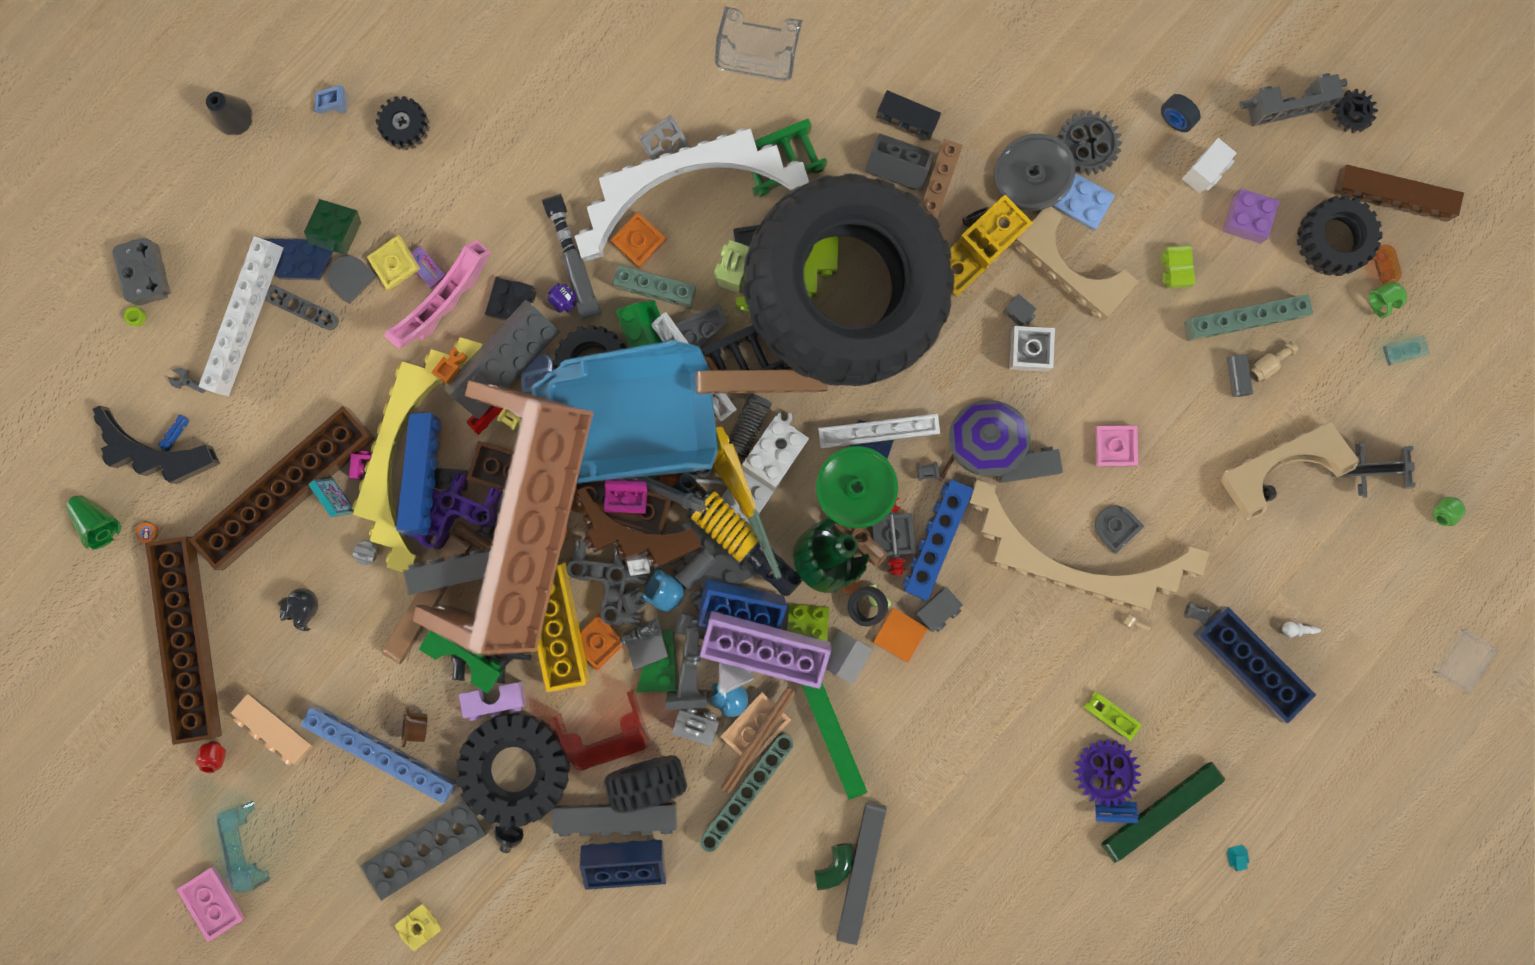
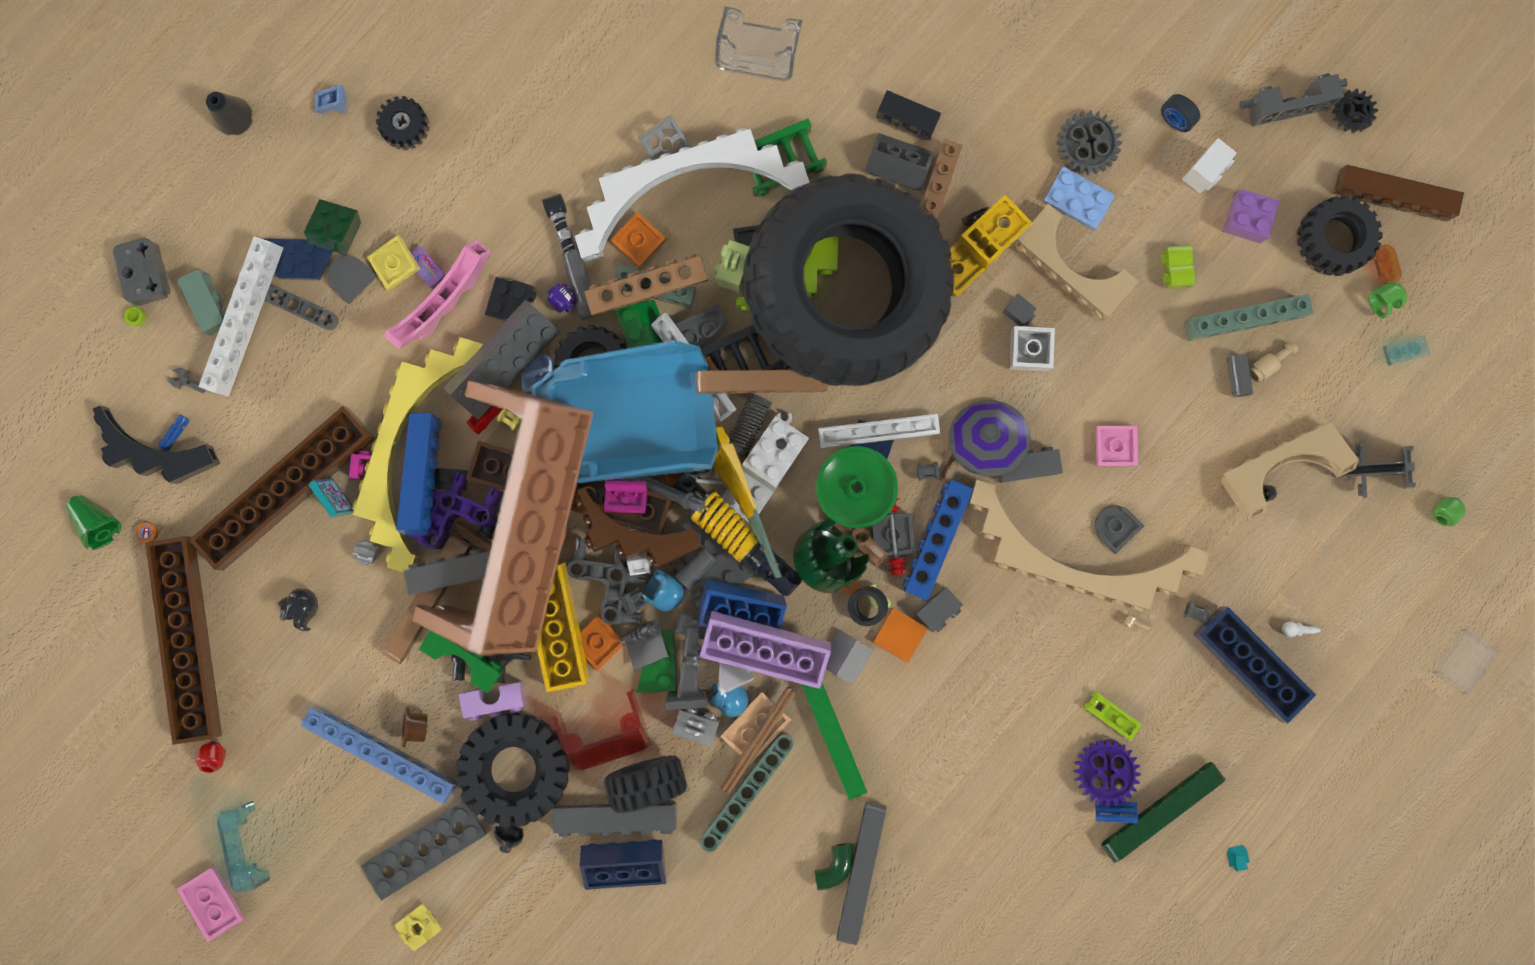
(203, 300): none -> sand green brick
(271, 730): light nougat brick -> none
(448, 368): orange plate -> none
(599, 306): none -> medium nougat brick
(808, 621): lime hinge -> none
(1035, 171): dark grey dish -> none

